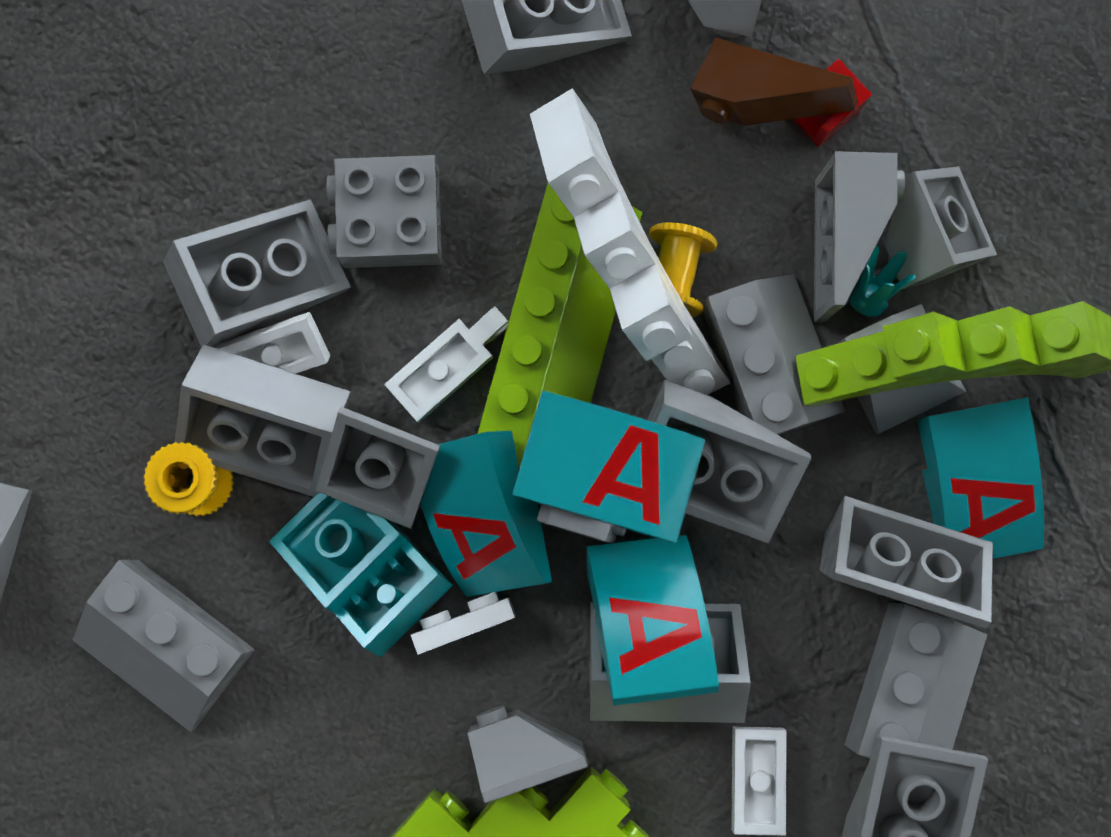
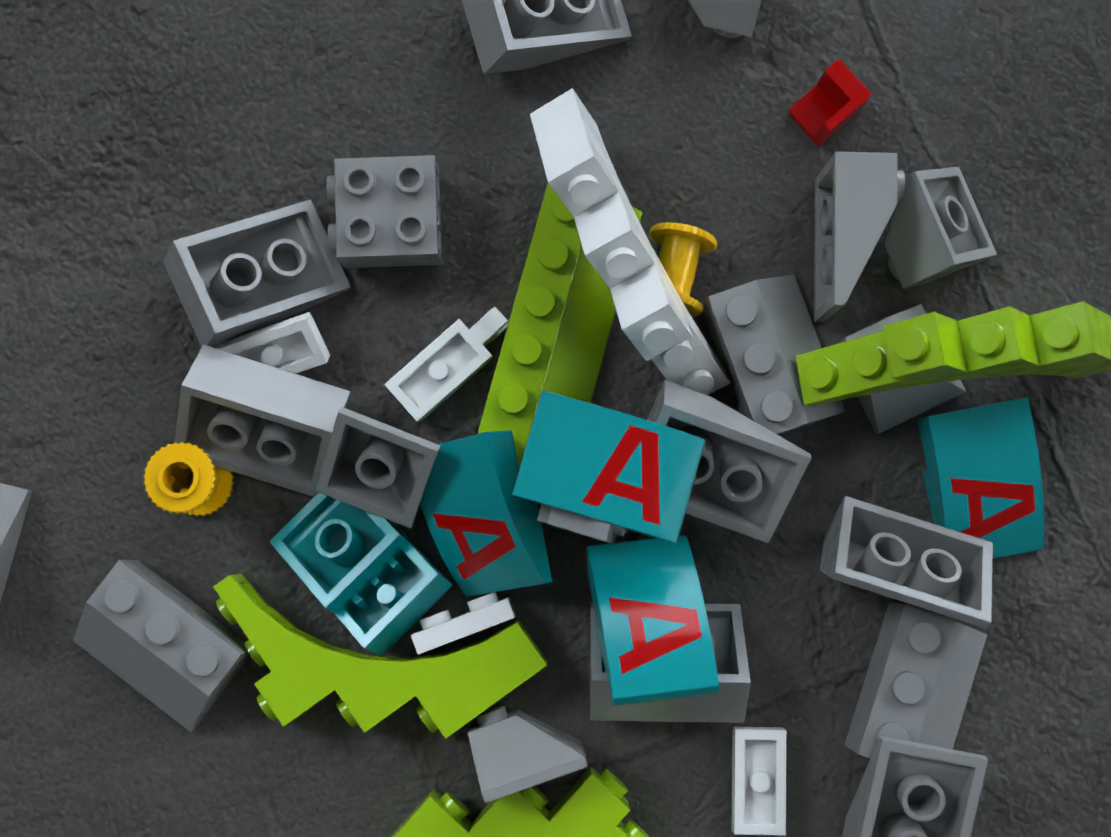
(307, 669): none -> lime arch
(764, 87): reddish brown slope -> none
(872, 292): teal piece -> none

